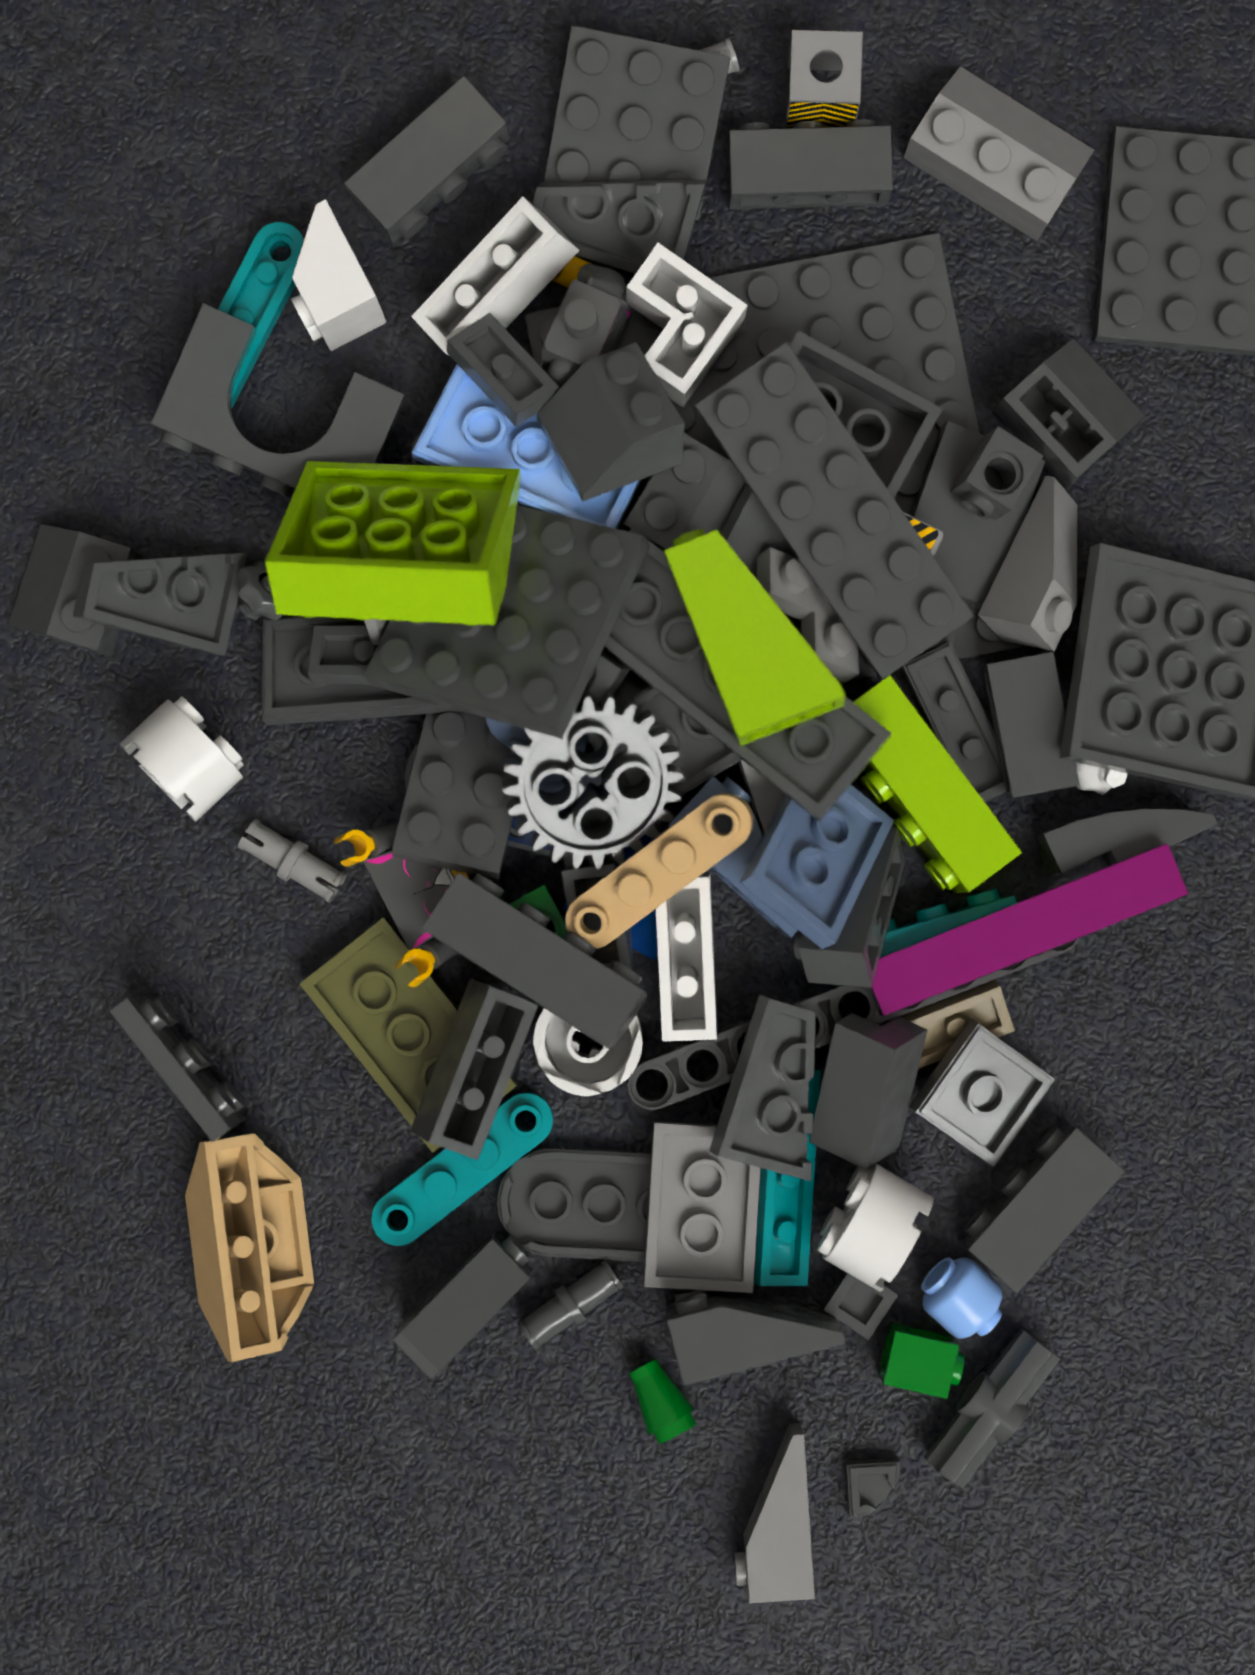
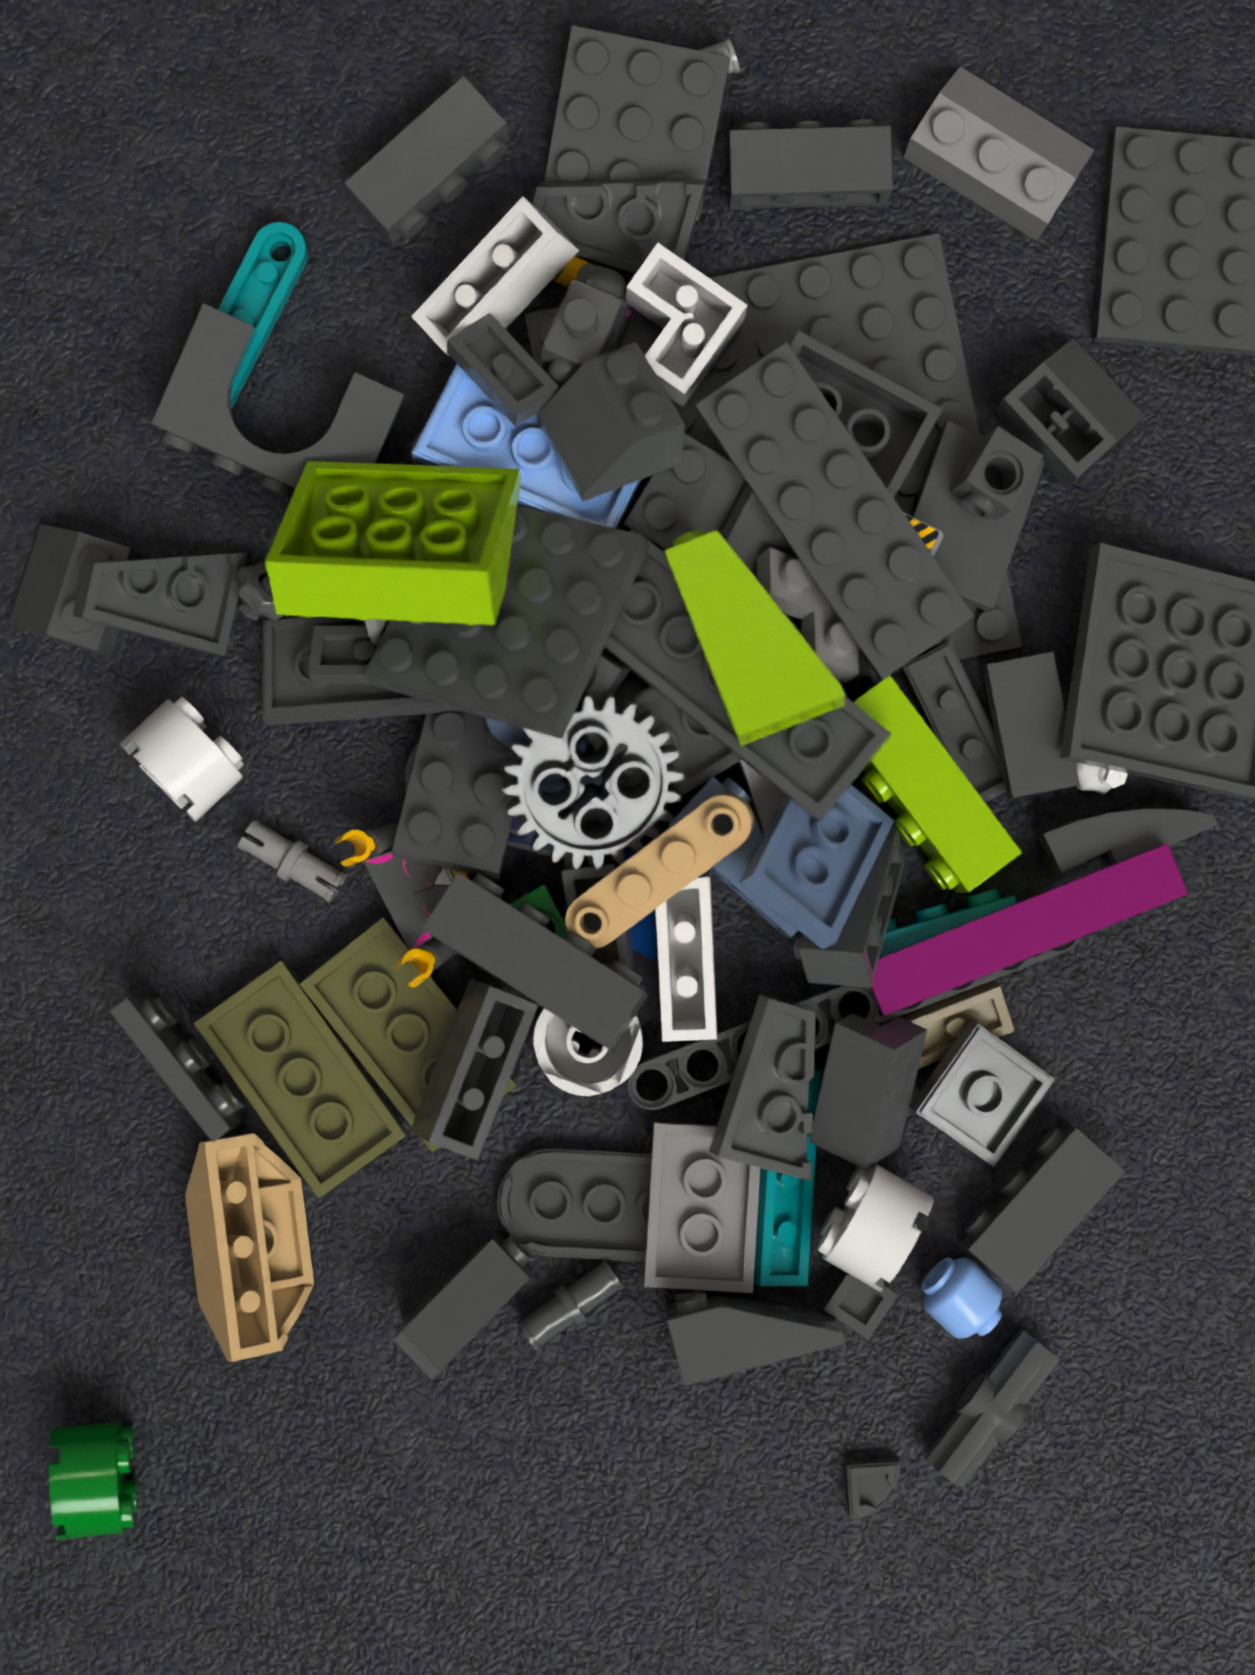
(90, 1480): none -> green brick
(300, 1079): none -> olive plate
(332, 286): white slope -> none
(453, 1177): teal plate -> none
(661, 1402): green cone -> none
(778, 1534): light grey slope -> none
(819, 101): light grey piece -> none
(920, 1361): green brick -> none
(1038, 579): light grey slope -> none

